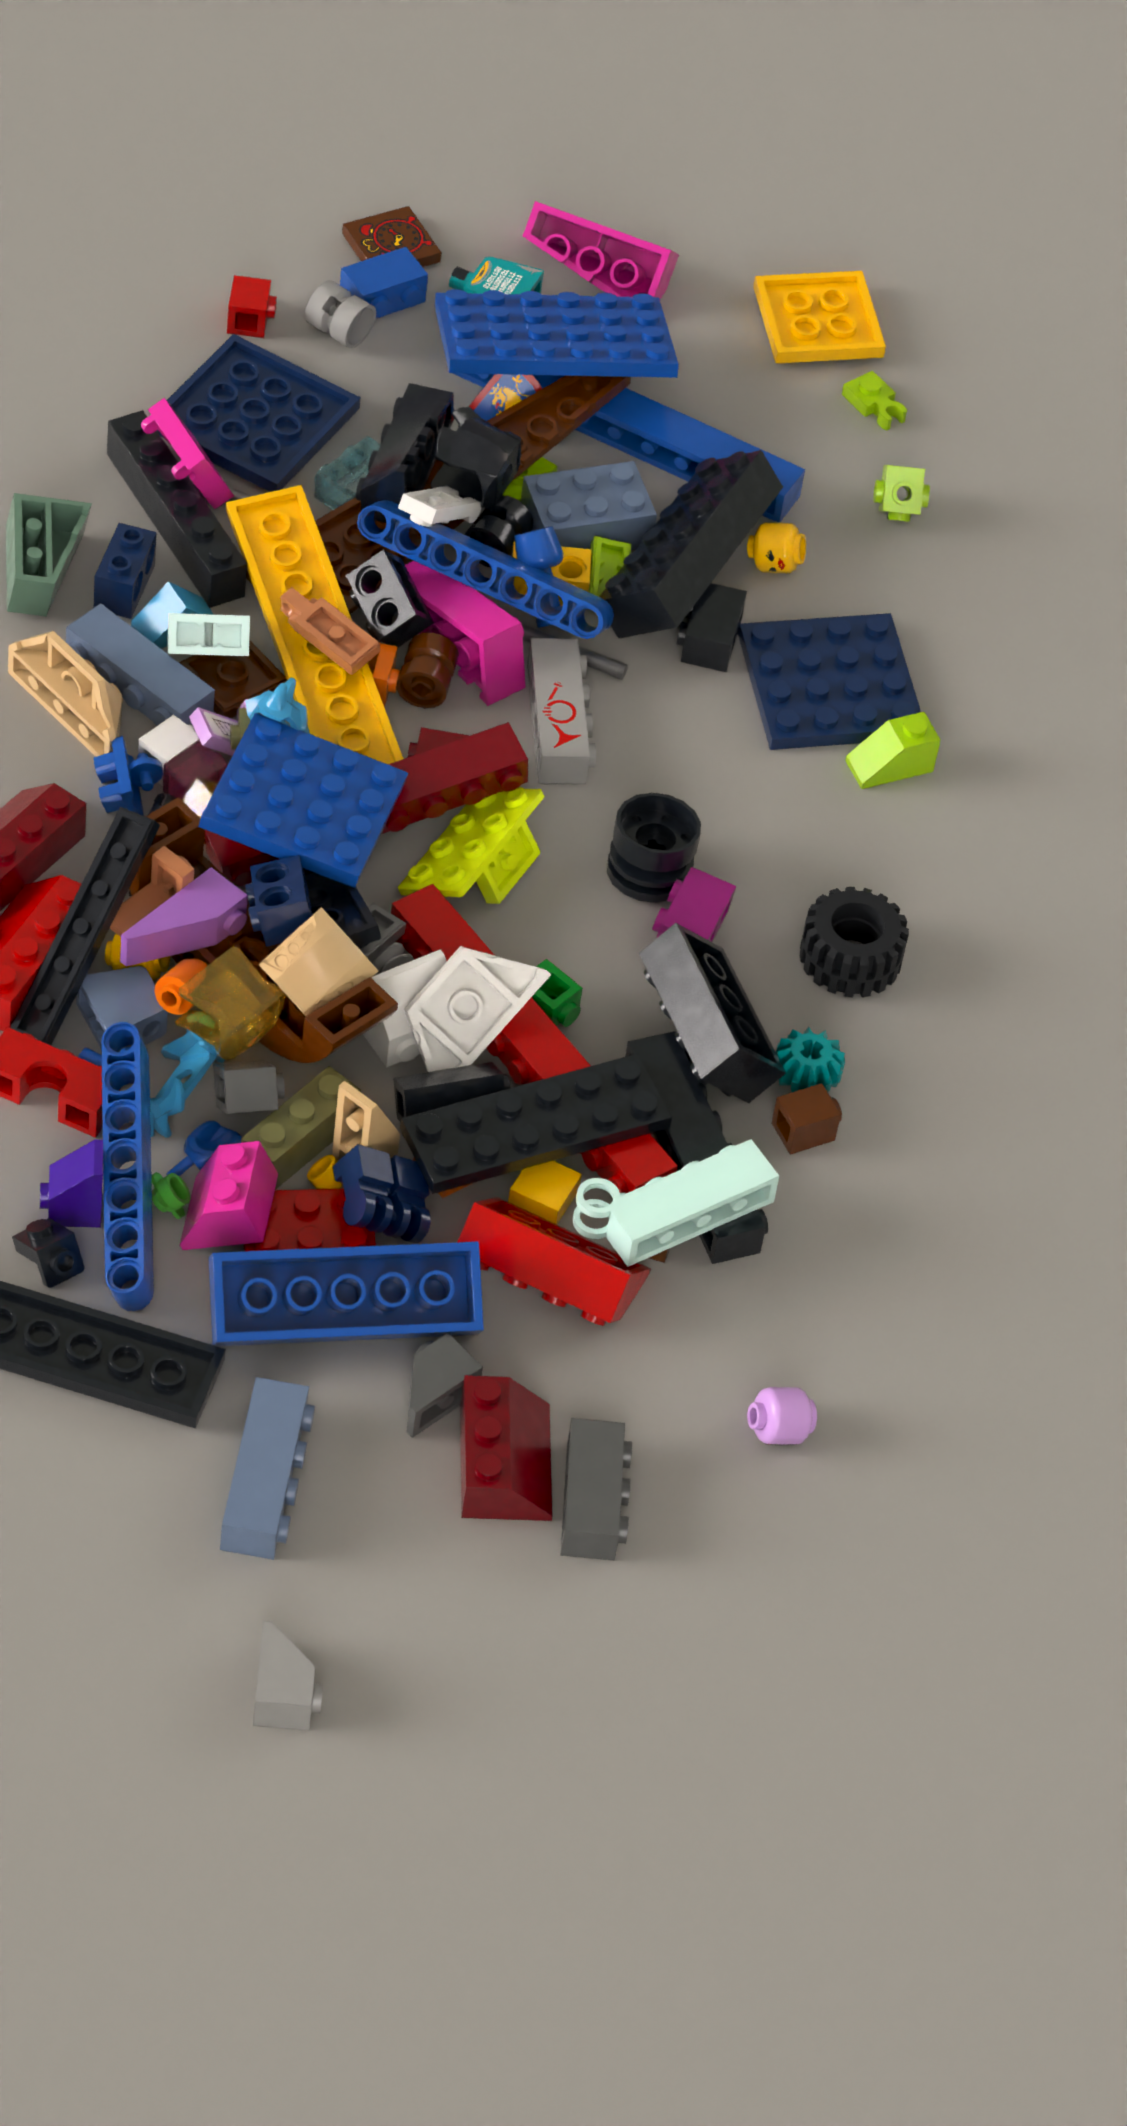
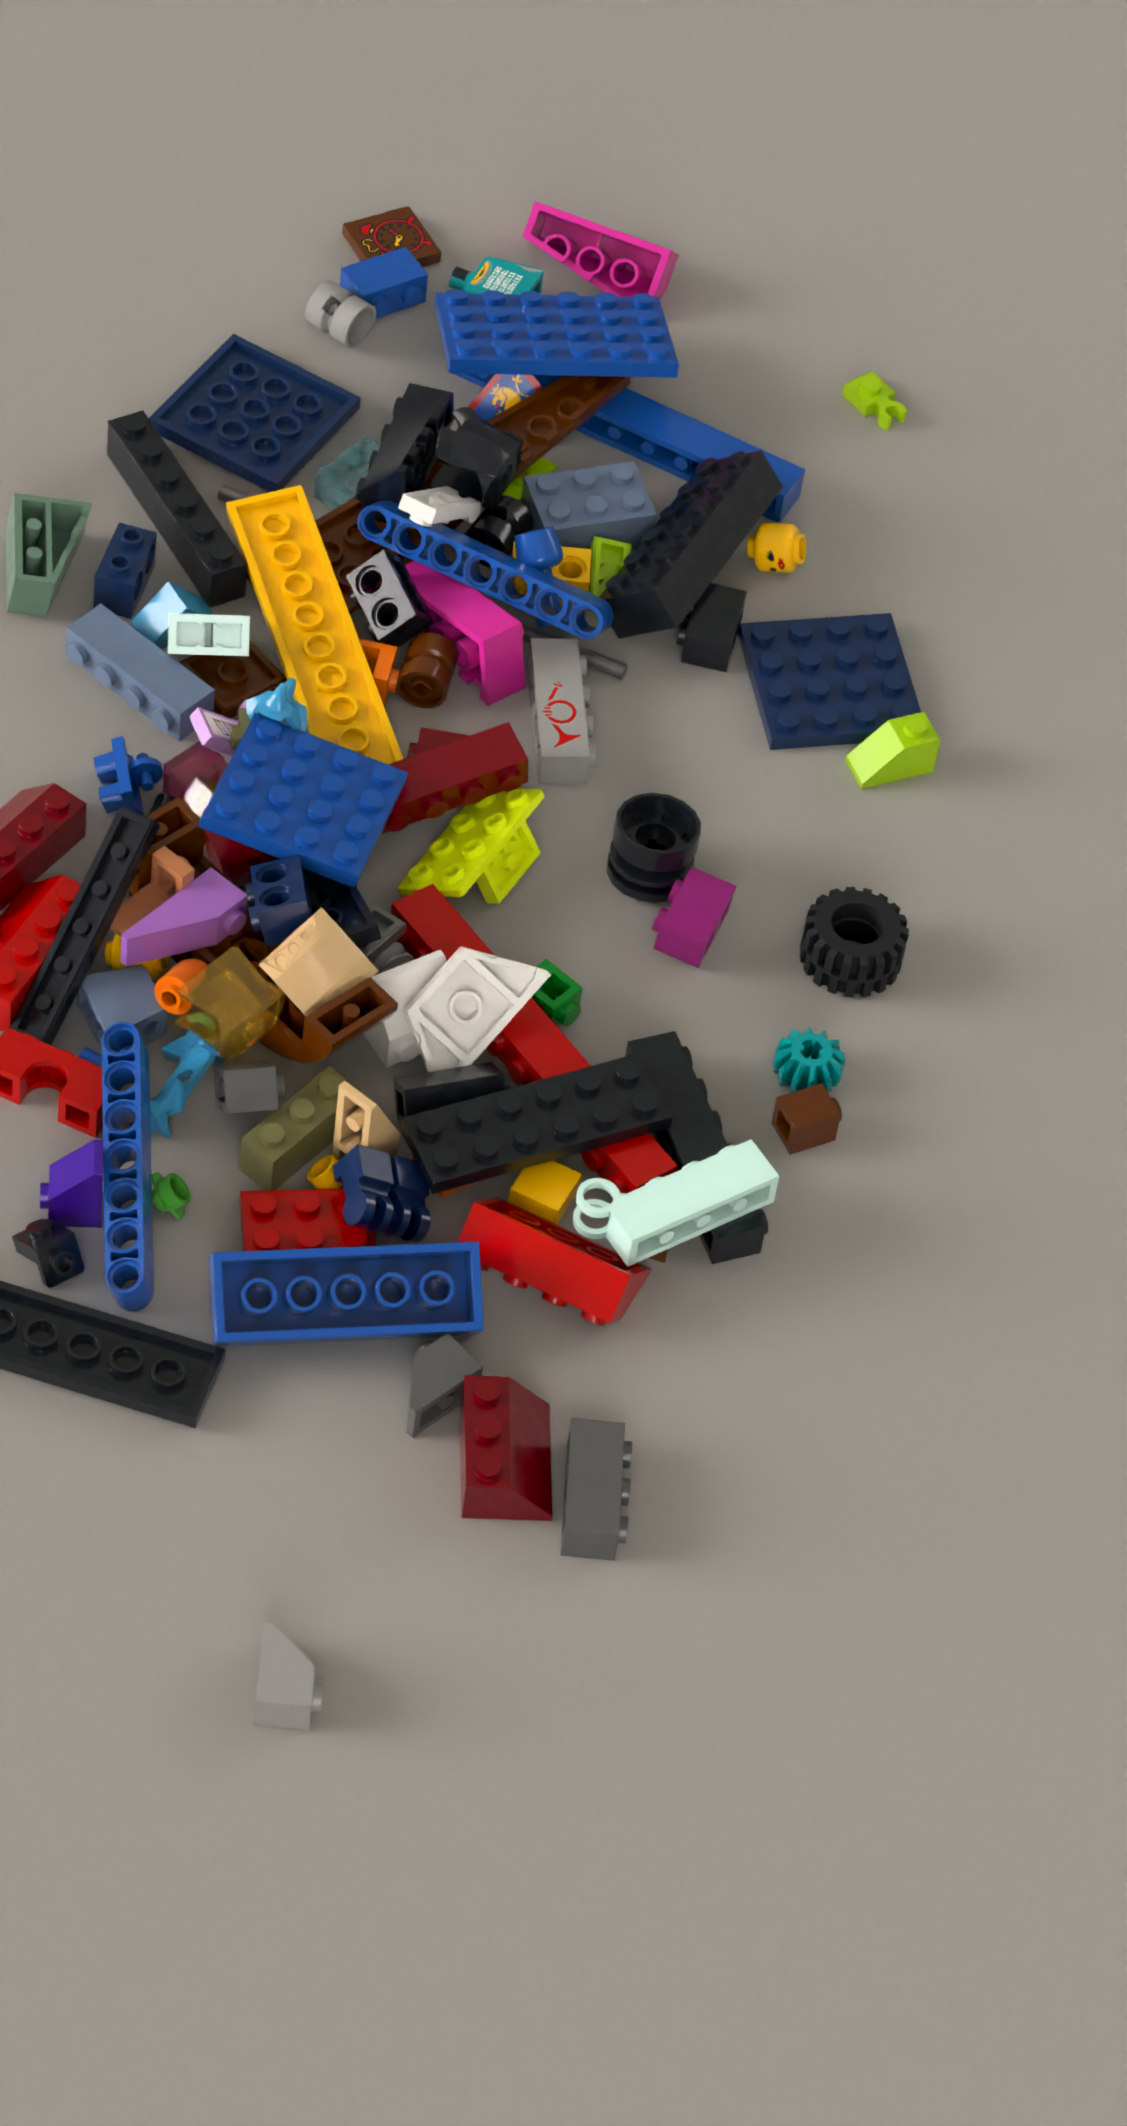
(68, 689): tan wedge -> none
(168, 740): white brick -> none
(192, 456): dark pink piece -> none
(203, 1143): blue piece -> none
(230, 1198): dark pink slope -> none
(250, 306): red brick -> none
(265, 1468): sand blue brick -> none
(329, 630): nougat hinge -> none
(711, 1014): black brick -> none
(782, 1416): lavender head -> none
(819, 316): yellow plate -> none
(916, 492): lime brick -> none

